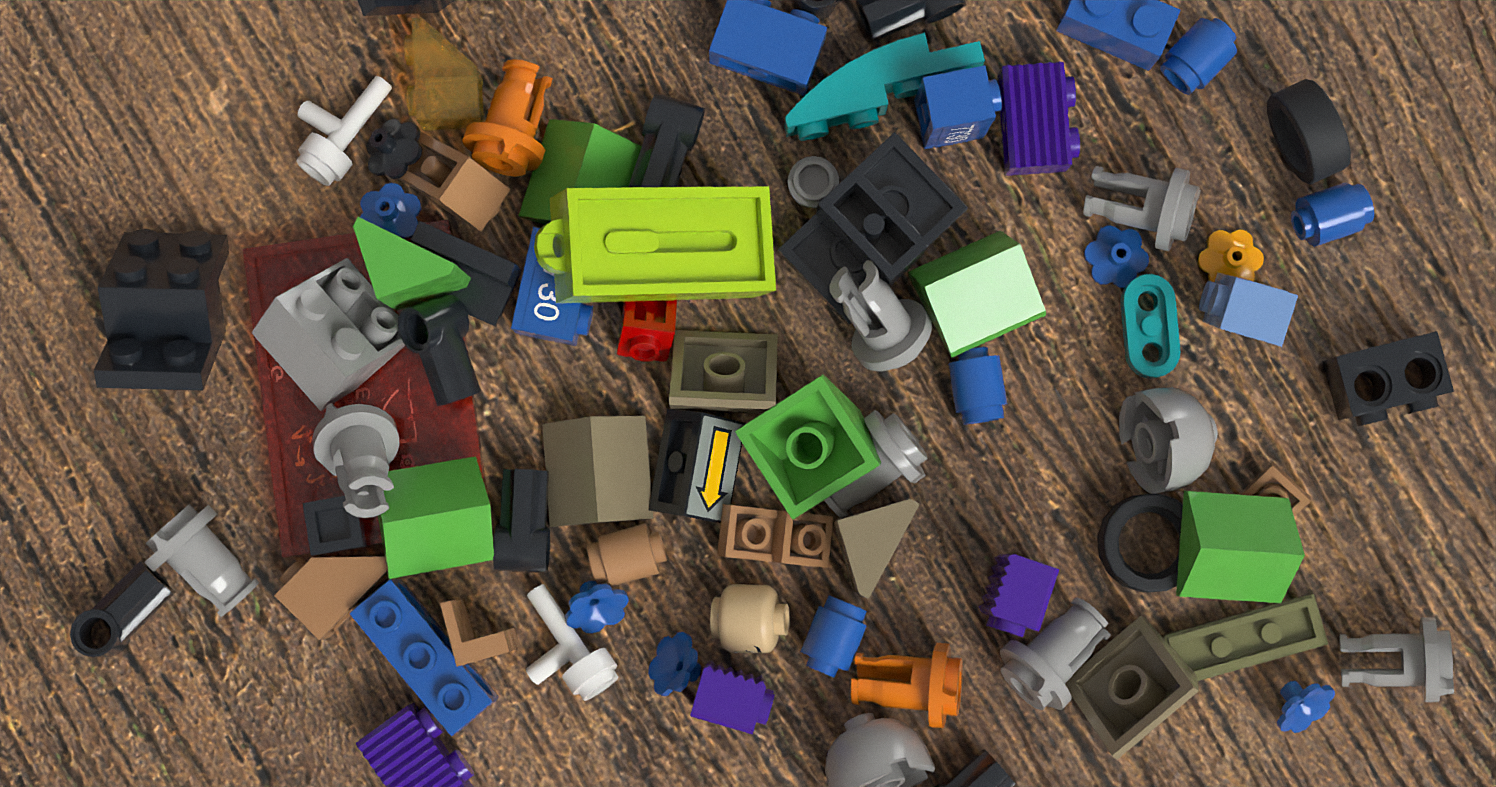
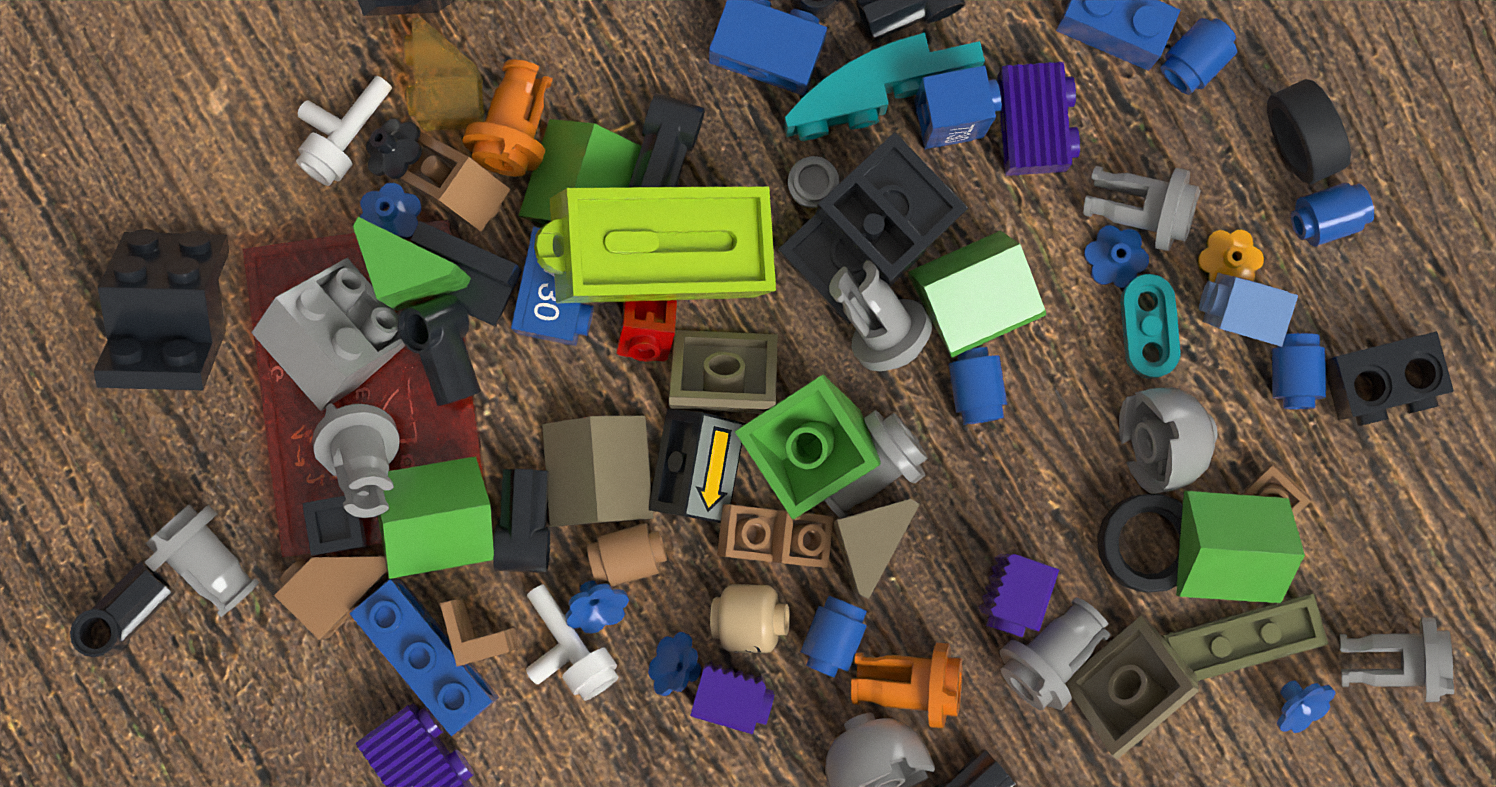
(1299, 371): none -> blue brick

